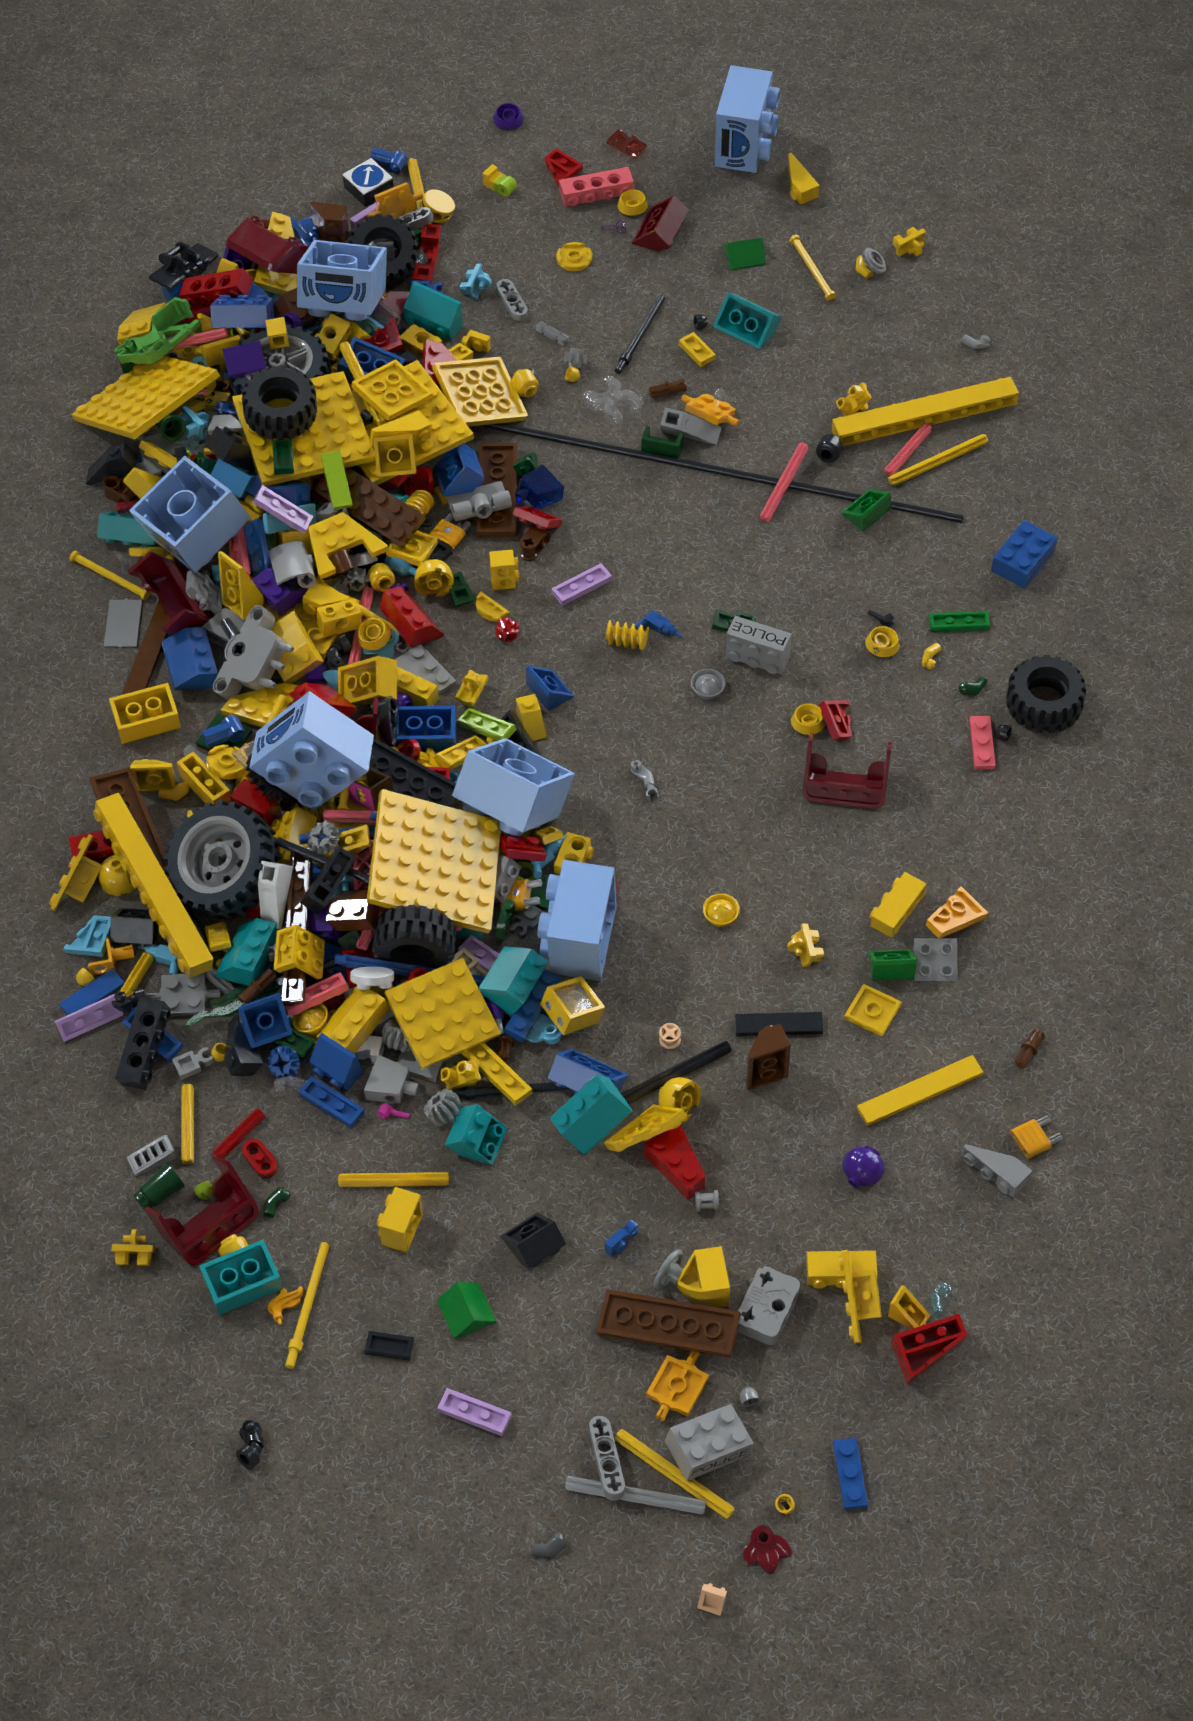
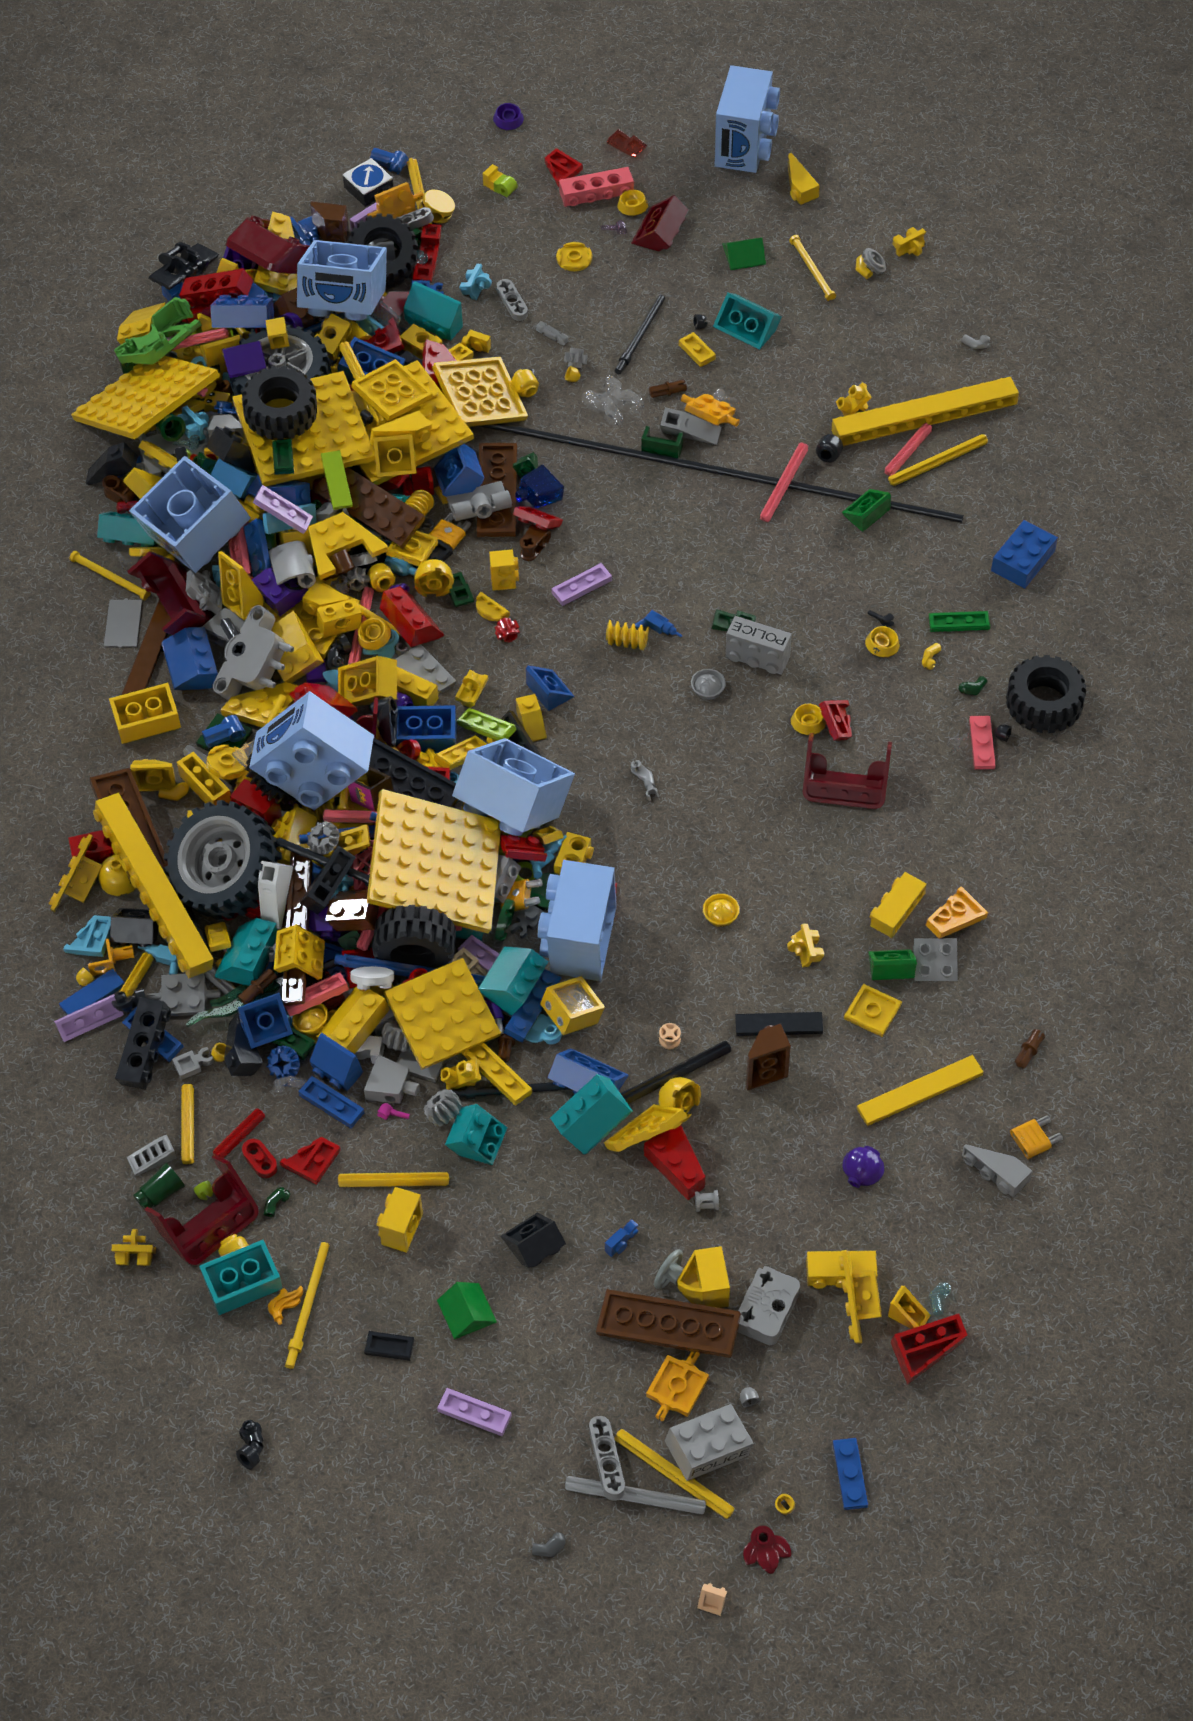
(312, 1160): none -> red wing

